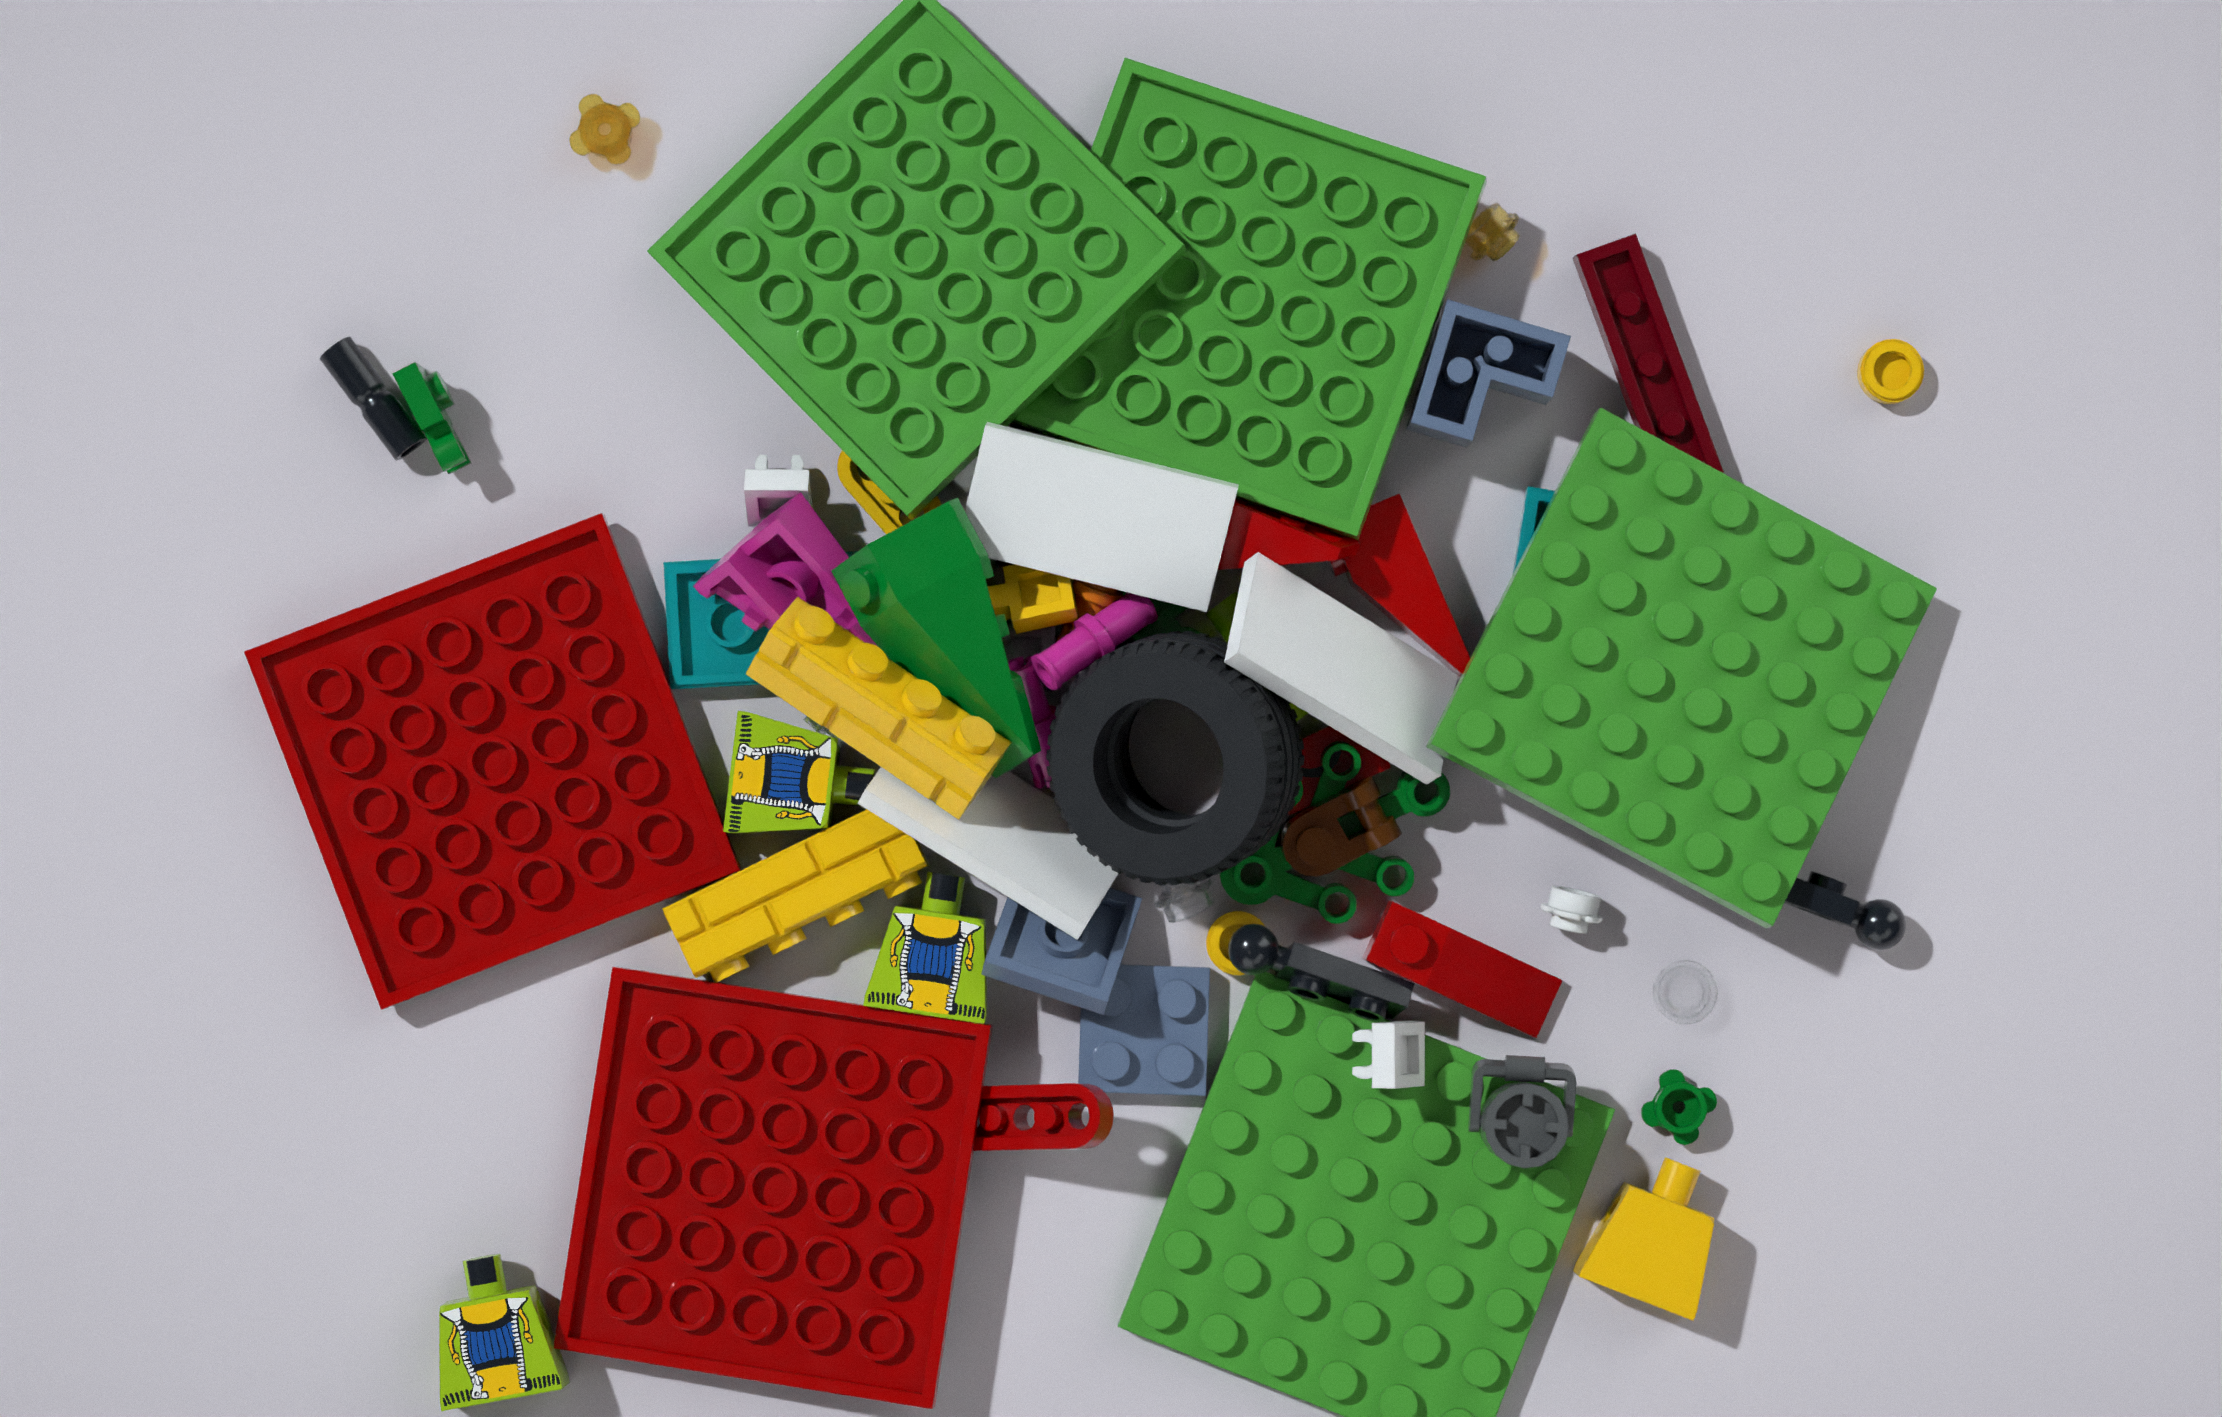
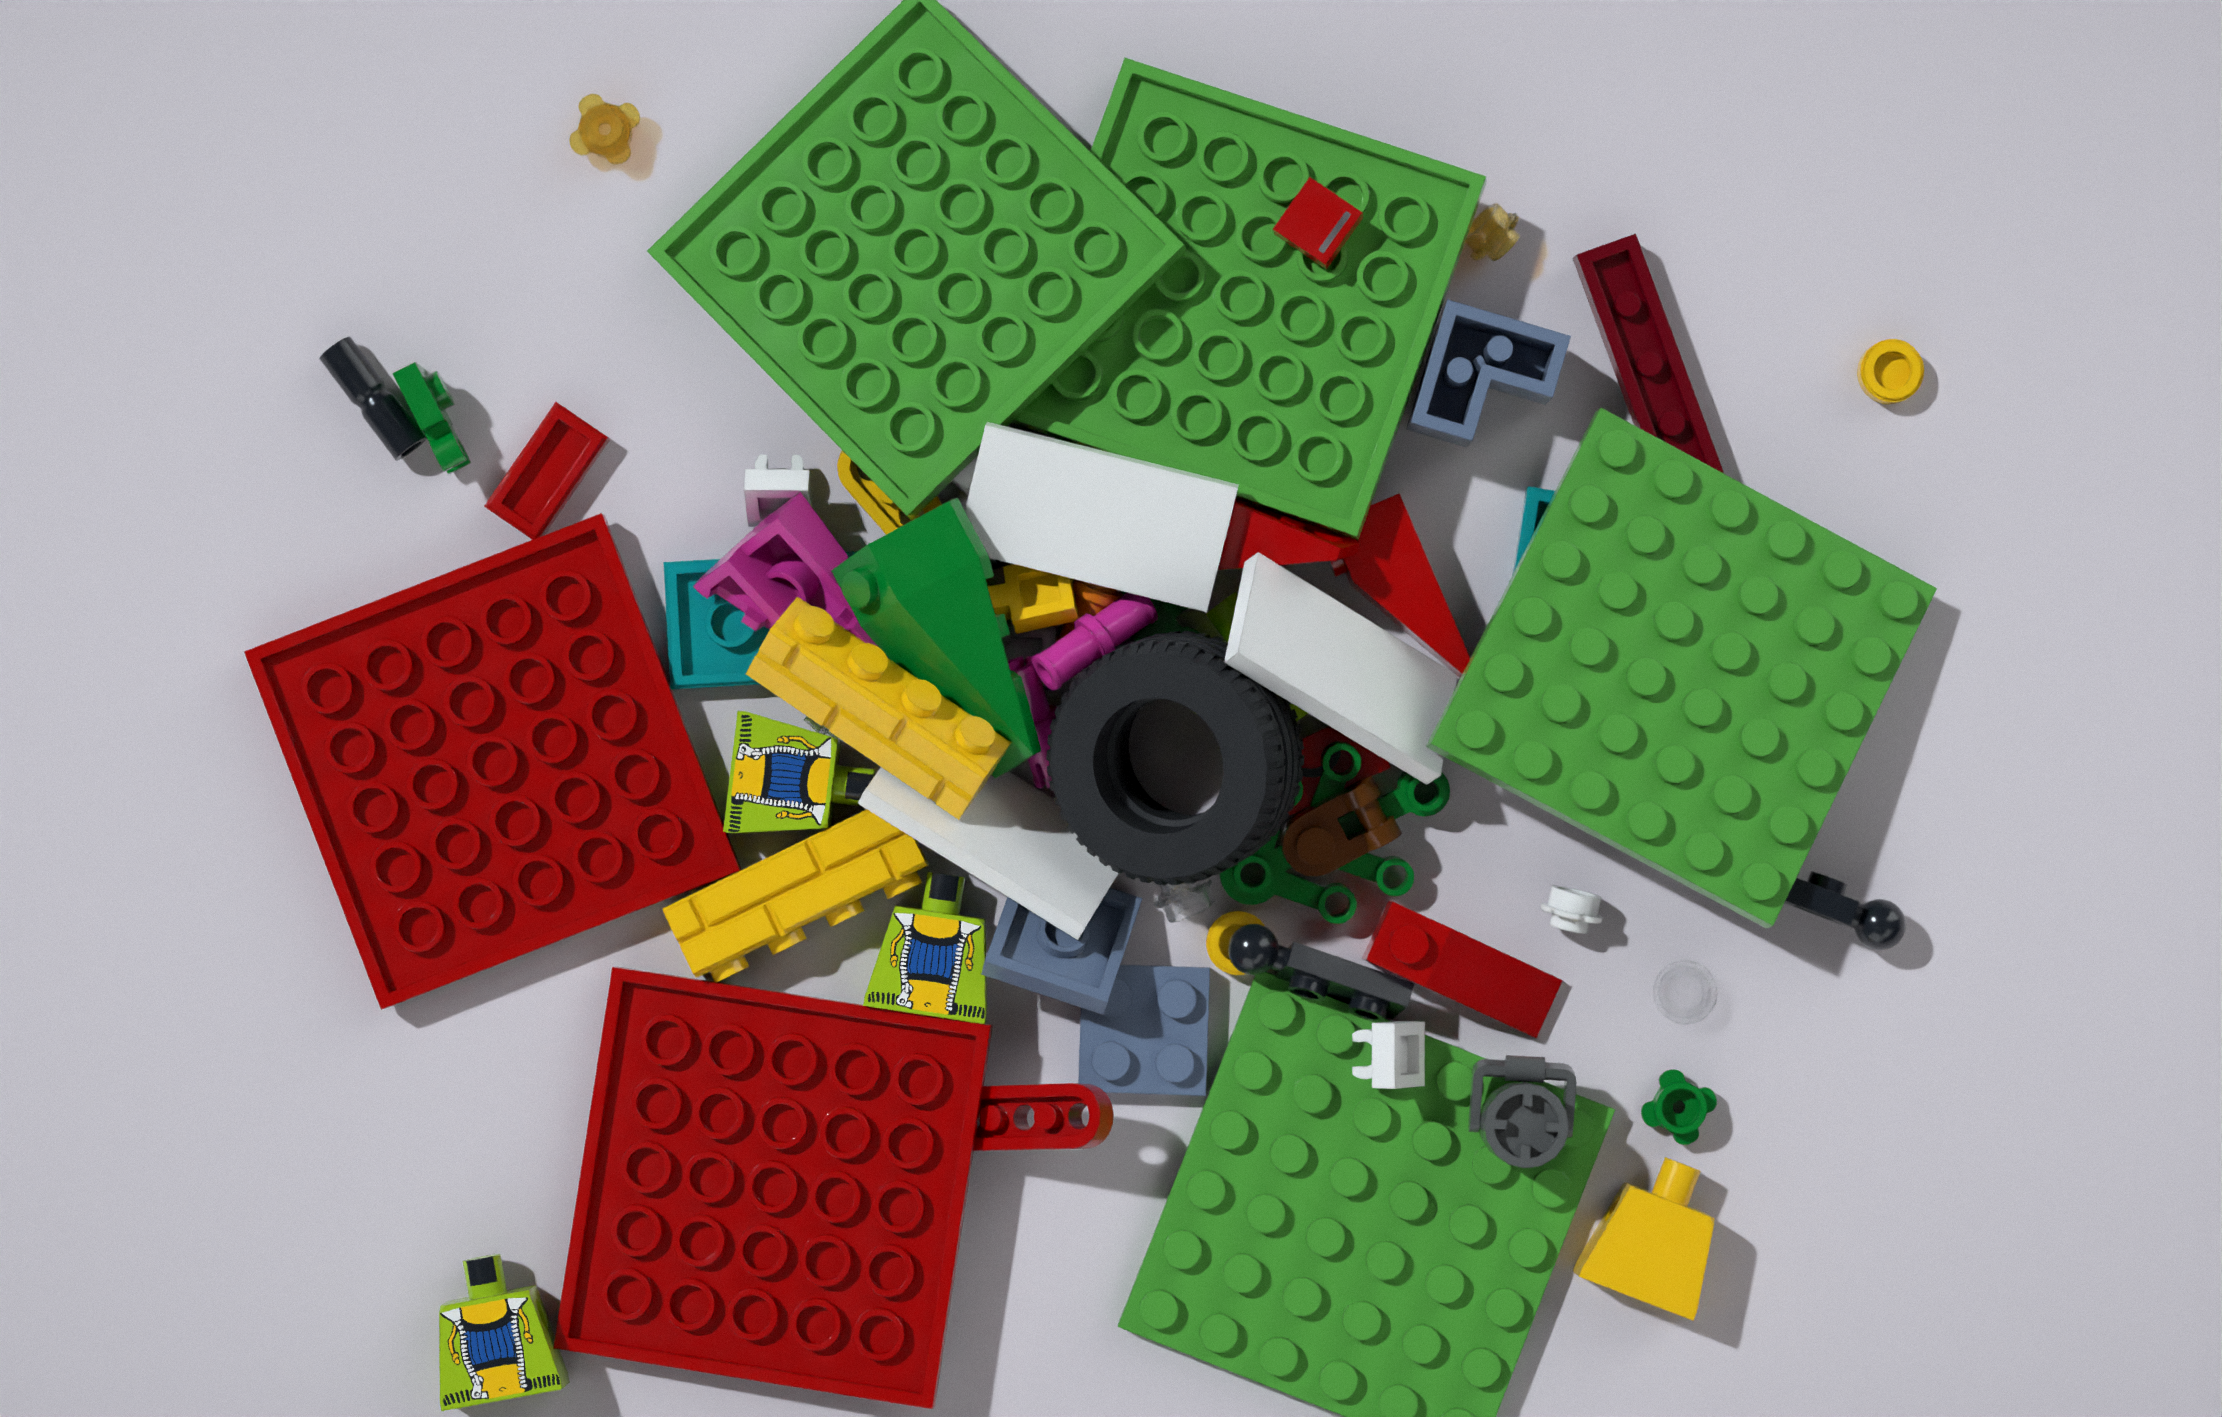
(547, 472): none -> red tile
(1318, 223): none -> red tile

